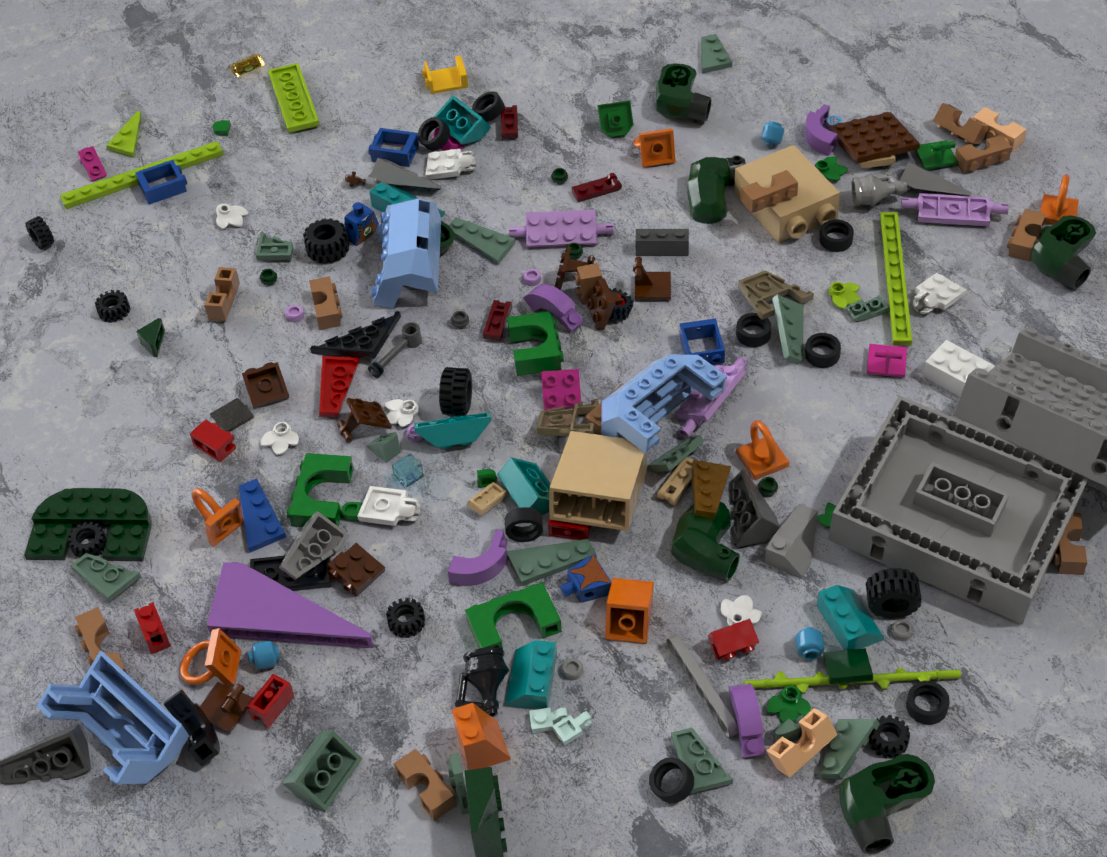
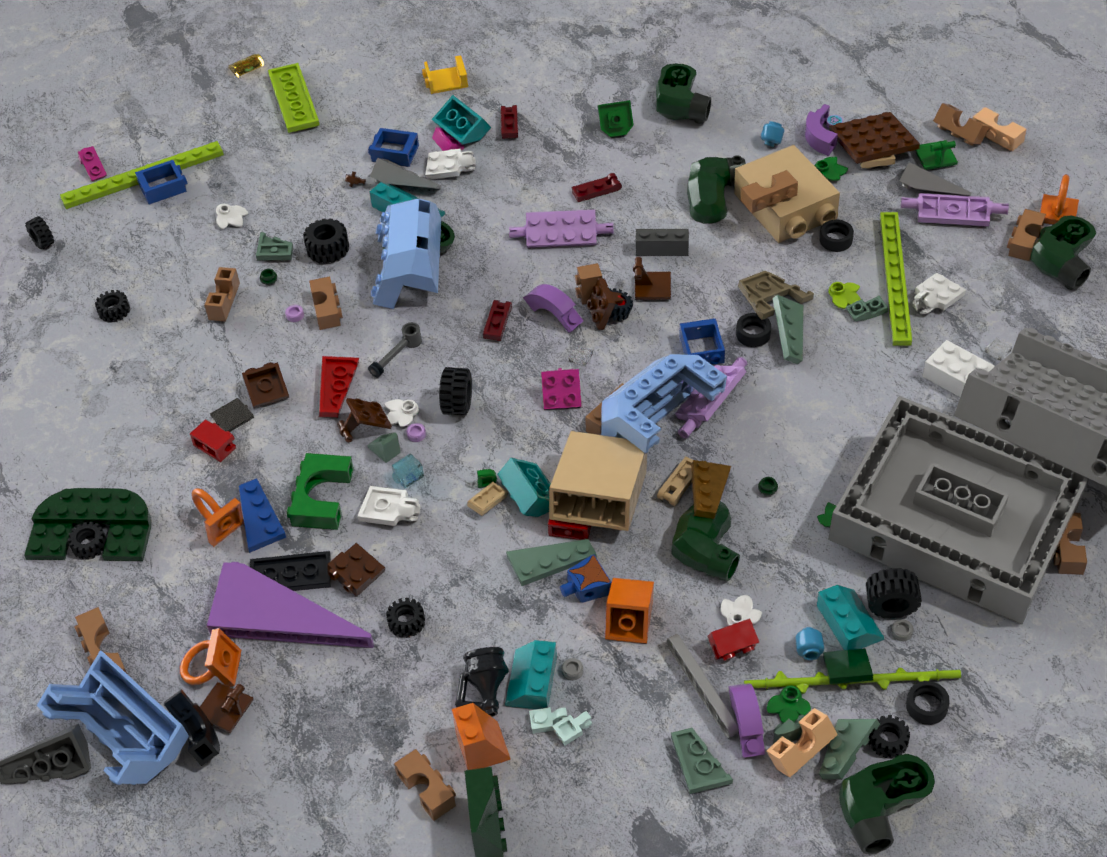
(104, 577): sand green wing -> none
(126, 138): lime wing -> none
(152, 336): dark green slope -> none
(152, 627): red brick -> none
(222, 127): green tile -> none
(264, 655): dark azure head -> none
(271, 700): red brick -> none
(280, 438): white plate -> none
(312, 545): light grey wedge -> none
(322, 770): sand green slope -> none
(350, 511): green tile -> none
(360, 223): blue torso -> none
(360, 341): black tile -> none
(427, 127): black tyre -> none
(453, 430): teal wedge -> none
(457, 781): sand green wing -> none
(460, 319): dark grey plate -> none
(482, 568): medium lavender arch -> none
(484, 101): black tyre -> none
(489, 242): sand green wing -> none
(526, 533): black tyre -> none
(531, 601): green arch -> none
(532, 277): lavender tile -> none
(539, 358): green arch -> none
(559, 175): dark green plate -> none
(562, 421): dark tan wing -> none
(569, 265): reddish brown plate -> none
(576, 250): dark green plate -> none
(656, 147): orange tile -> none
(657, 774): black tyre -> none
(676, 455): sand green wing -> none
(713, 54): sand green wing -> none
(751, 514): dark grey wedge -> none
(761, 455): orange tile -> none
(793, 542): light grey wedge -> none
(822, 339): black tyre -> none
(872, 189): light grey piece -> none
(887, 360): dark pink plate -> none
(972, 159): medium nougat arch -> none

